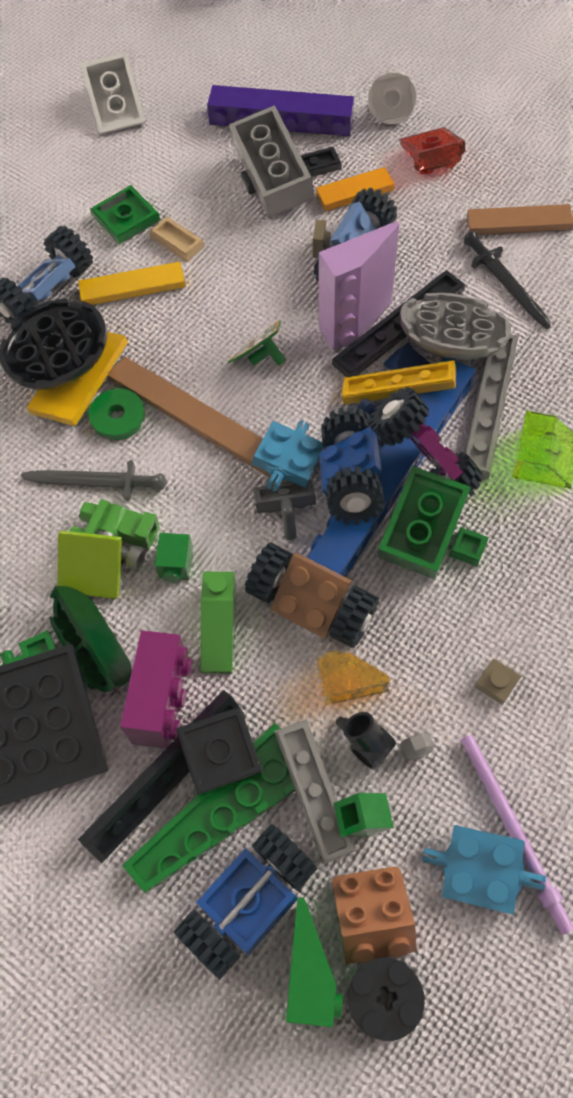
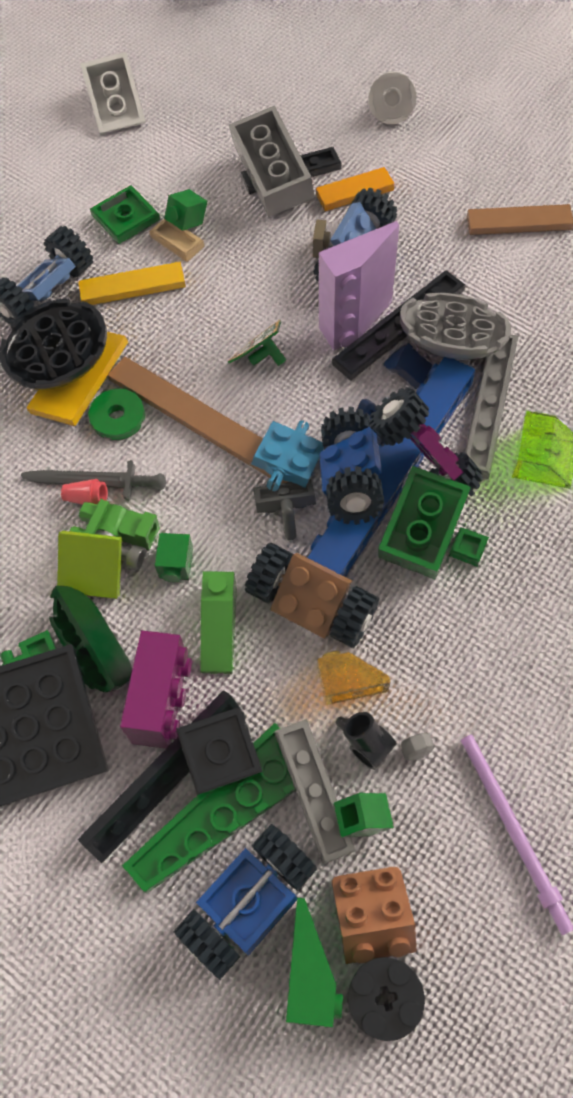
(84, 491): none -> coral cone
(185, 209): none -> green brick
(298, 110): dark purple brick -> none
(381, 384): yellow tile -> none
(434, 149): clear red slope -> none
(484, 869): dark azure plate -> none
(490, 259): black sword -> none
(498, 681): dark tan plate -> none

